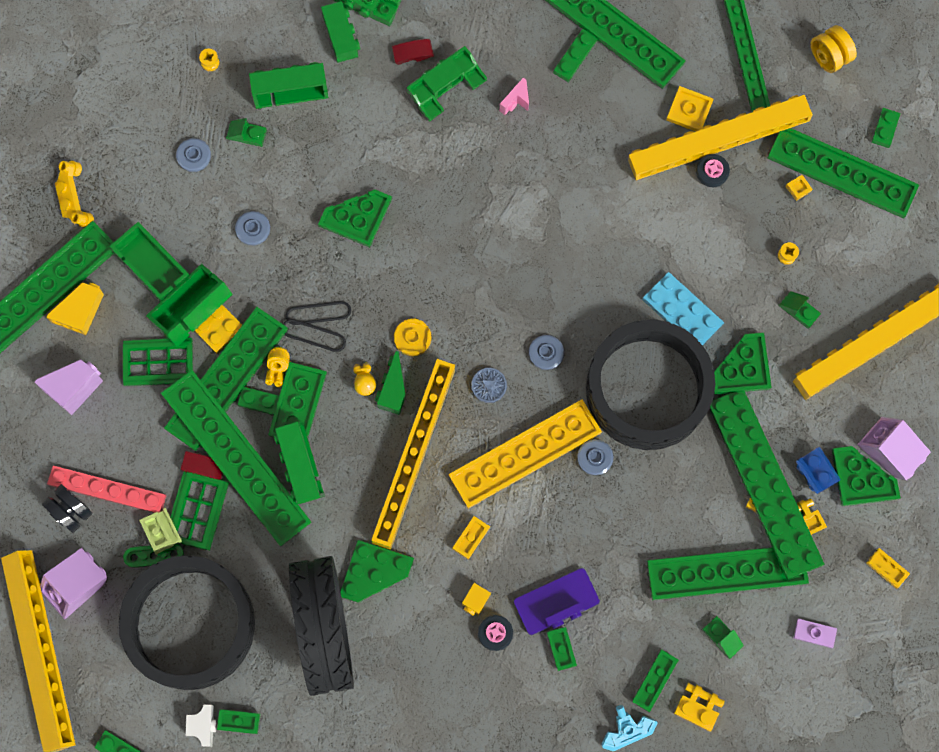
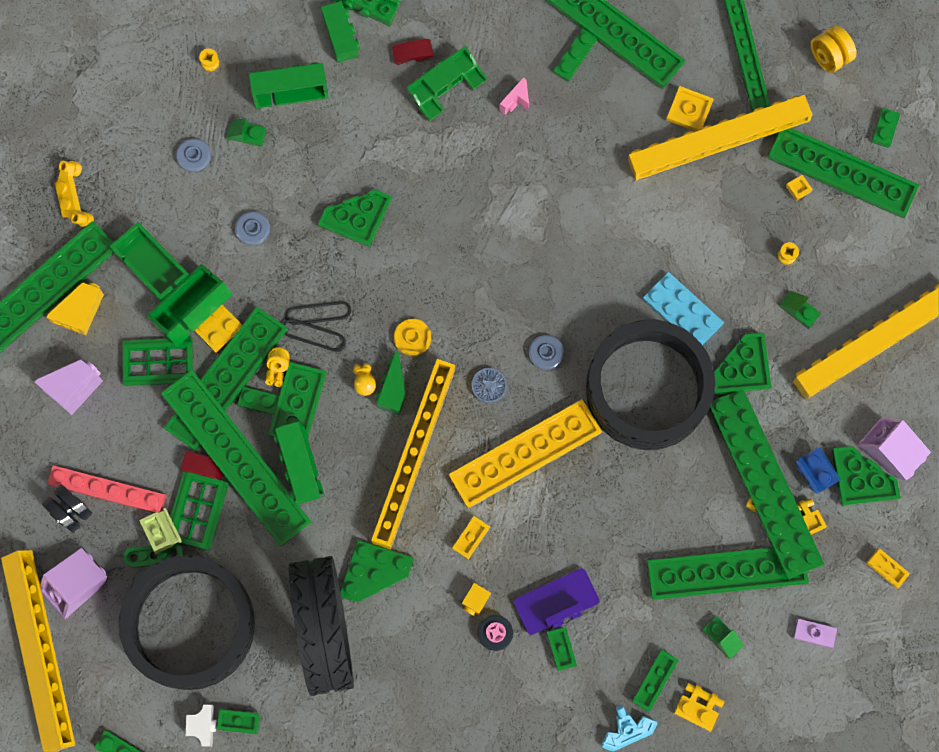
(595, 457): sand blue wheel -> none
(719, 170): black wheel -> none

